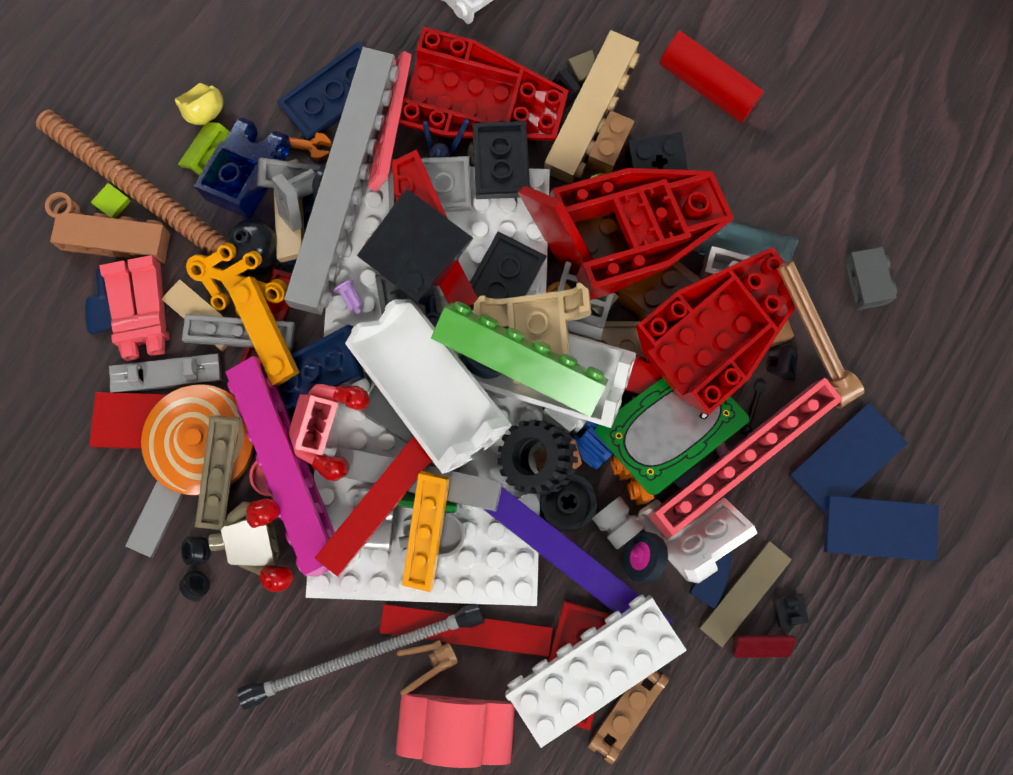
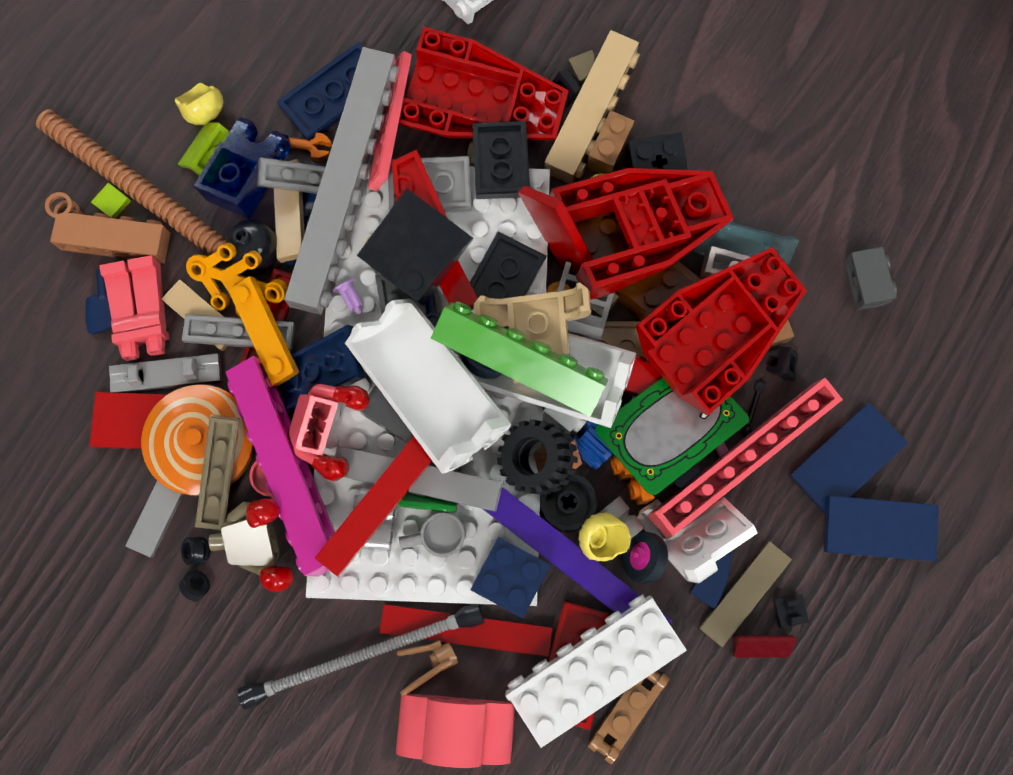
(290, 191): light grey piece -> none
(425, 531): light orange plate -> none
(440, 149): dark blue plant -> none
(510, 577): none -> dark blue brick
(604, 537): none -> light yellow hair
(711, 77): red brick -> none
(842, 380): medium nougat piece -> none

